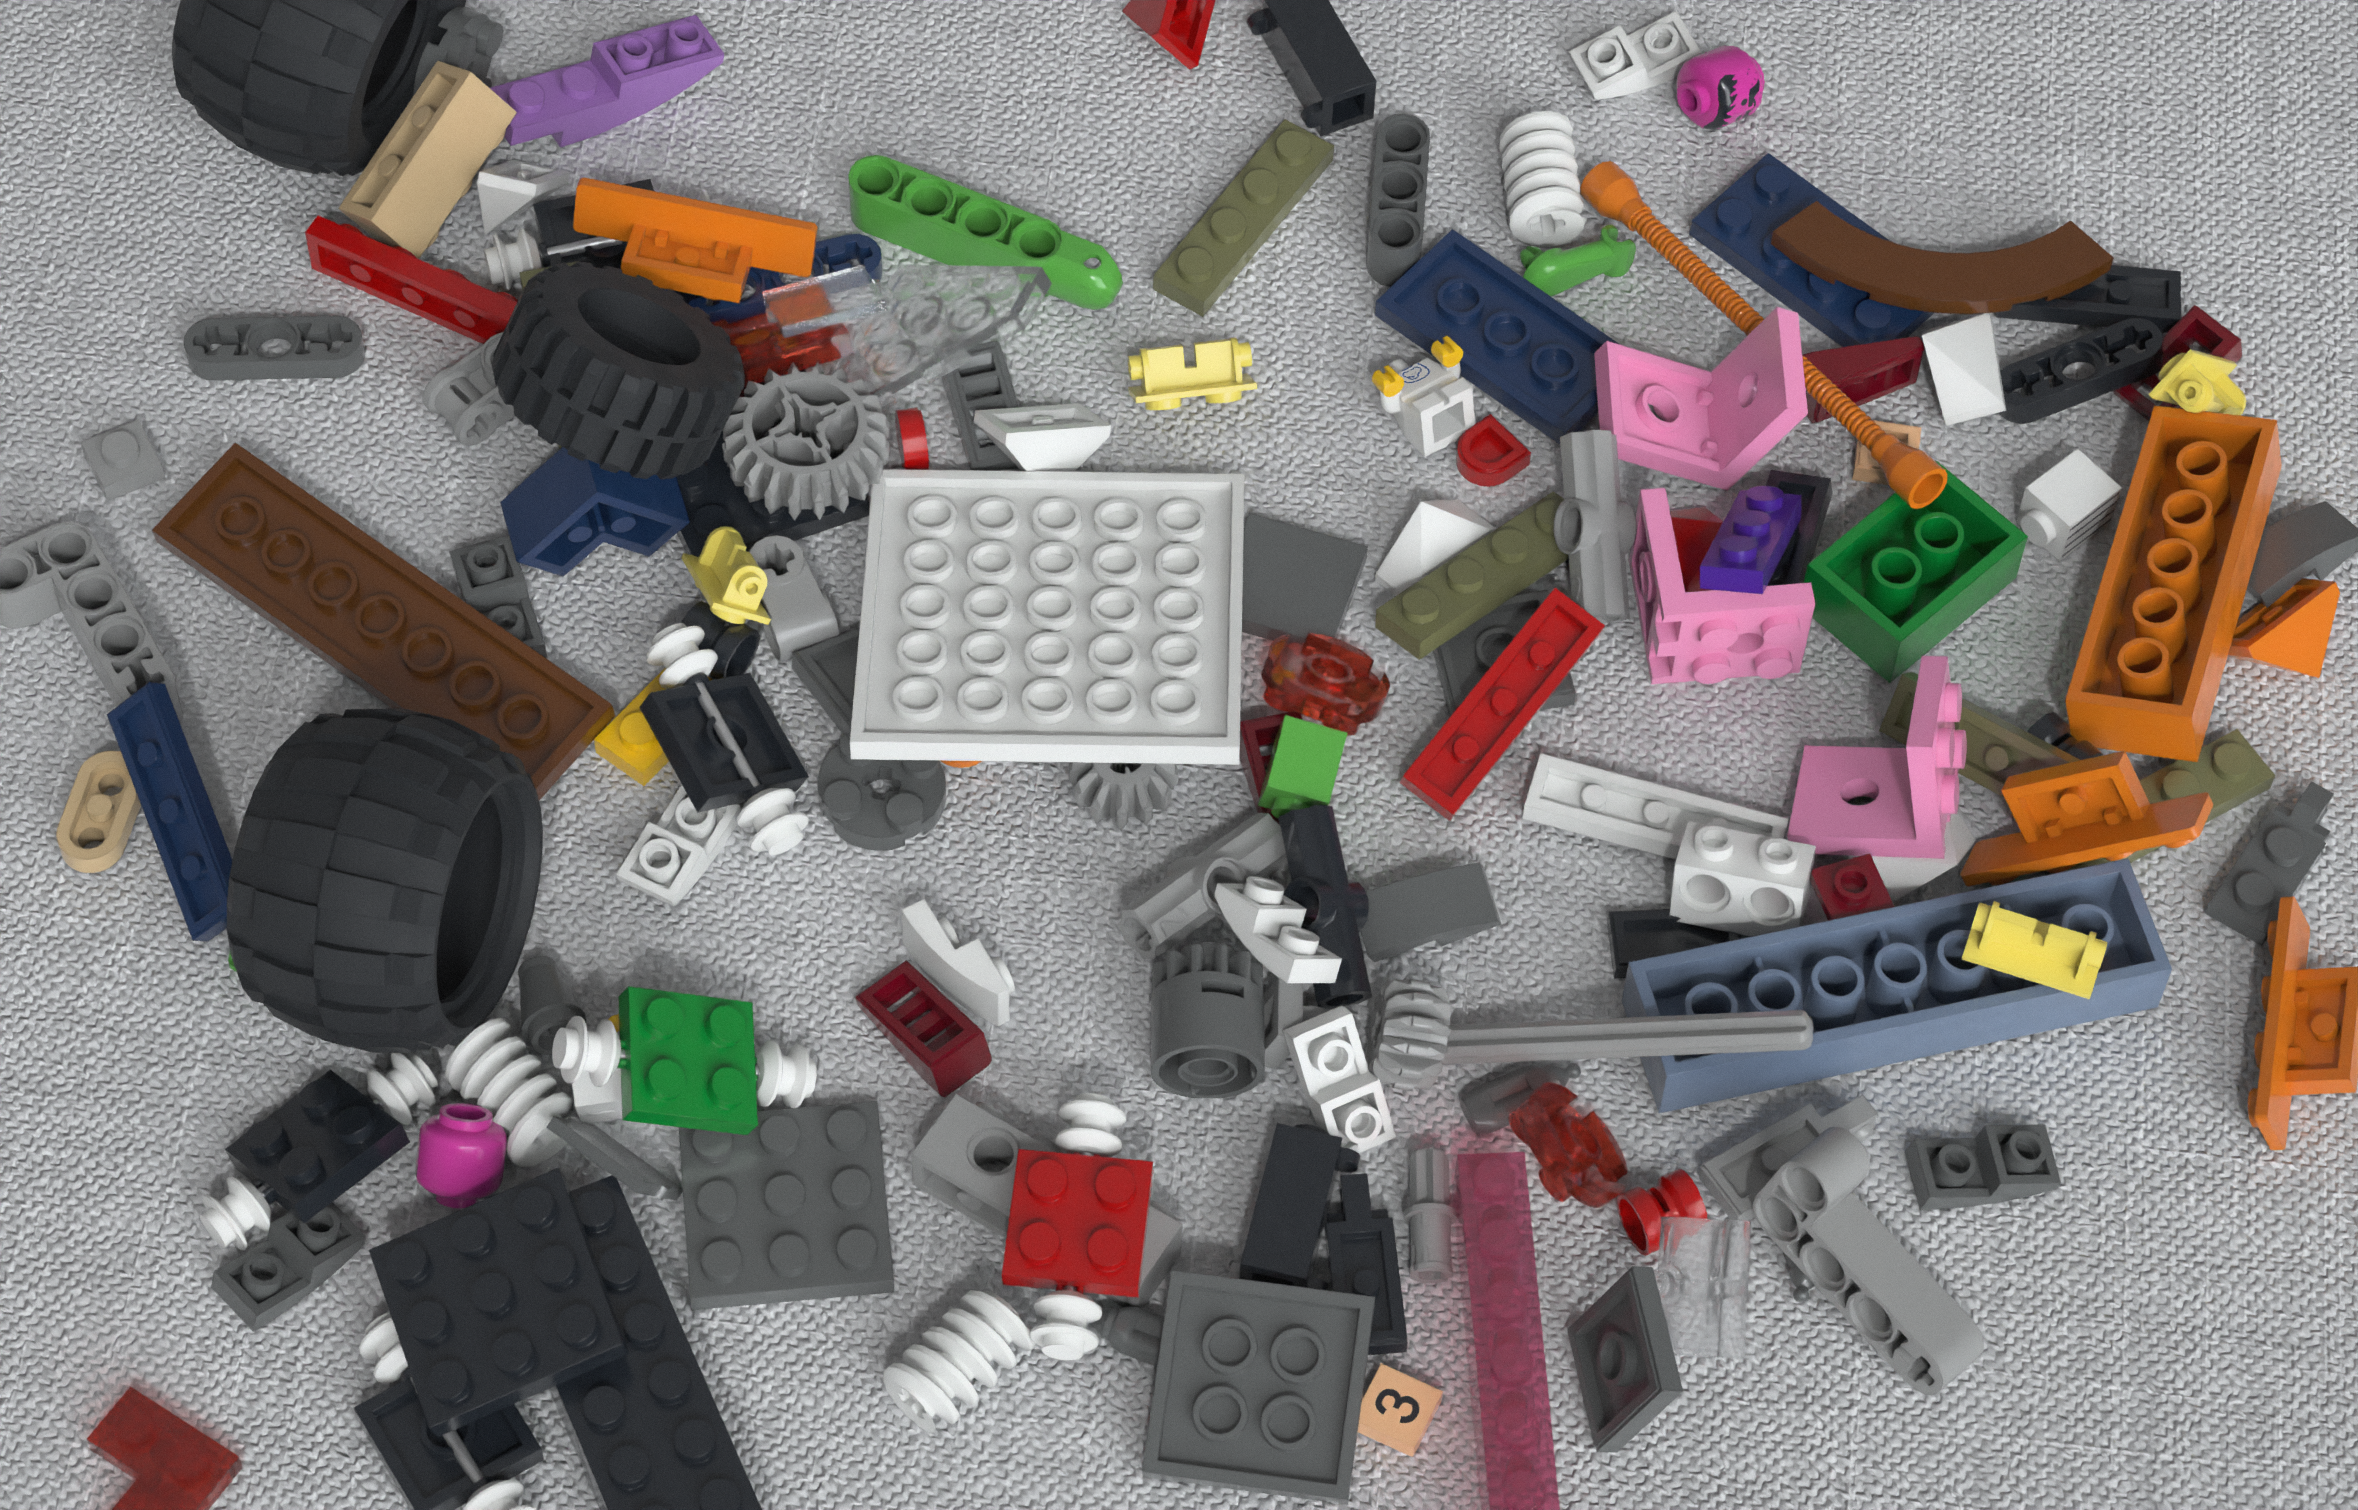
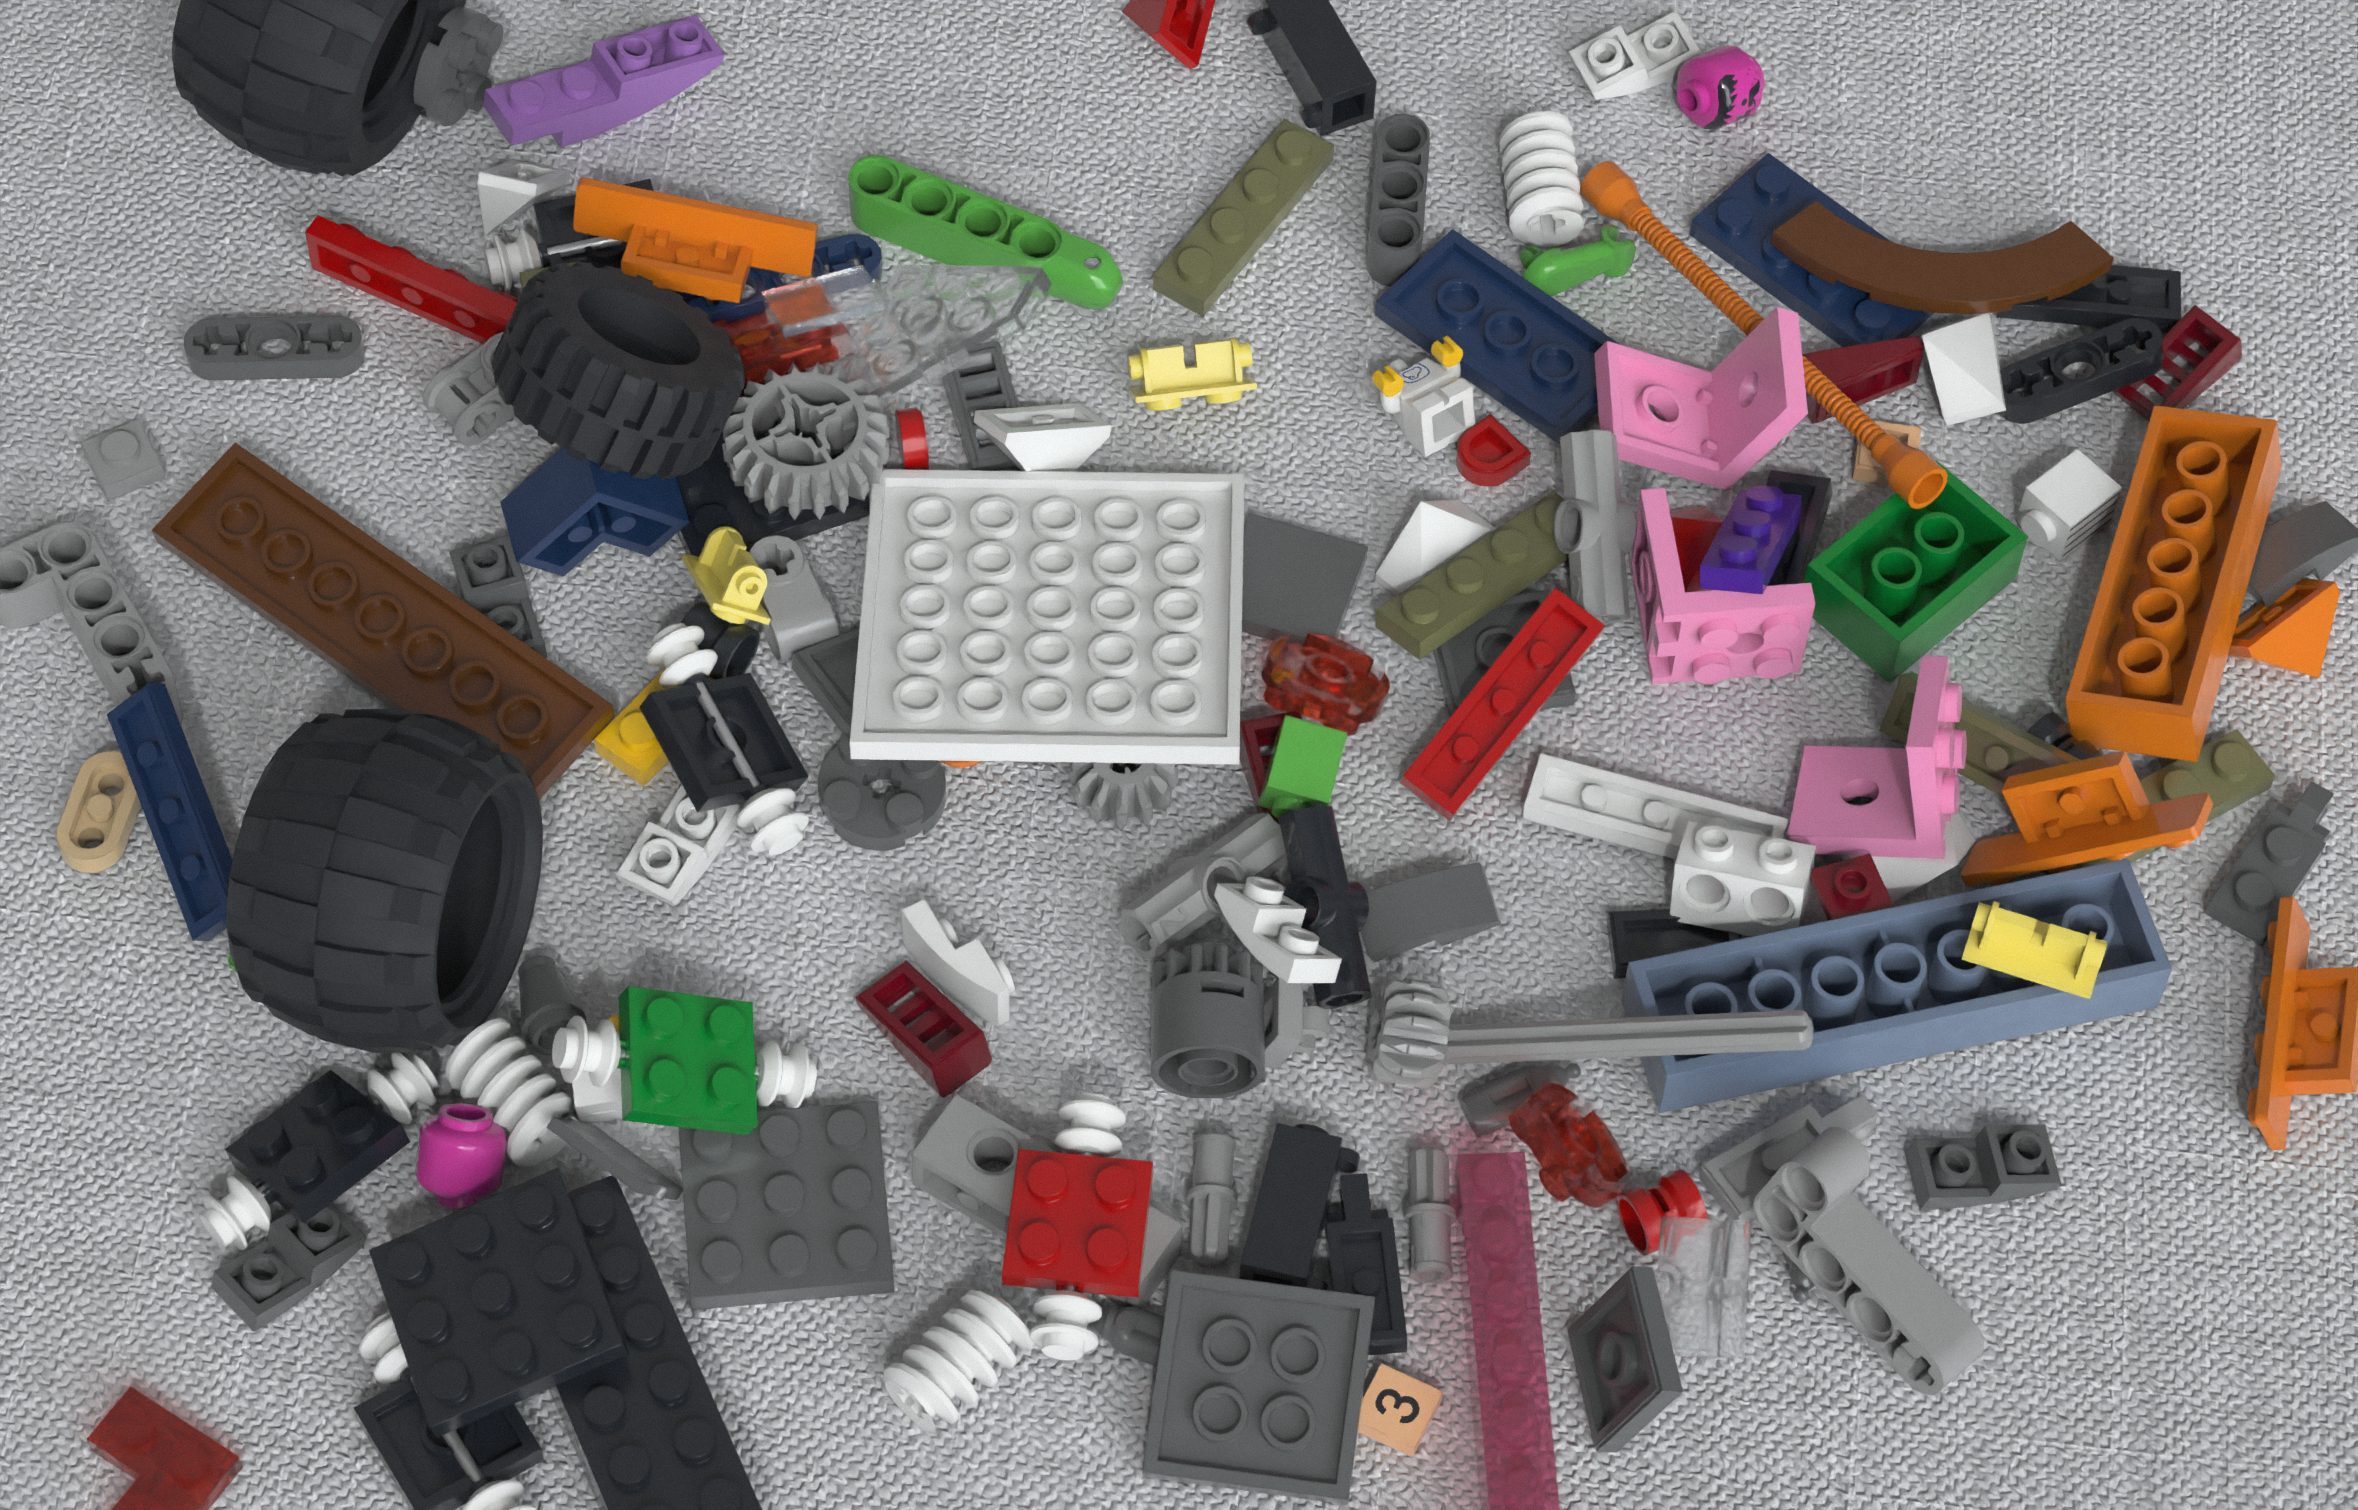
(428, 159): tan brick -> none
(1211, 1199): none -> light grey axle
(1337, 1080): white slope -> none
(2200, 384): light yellow hinge -> none

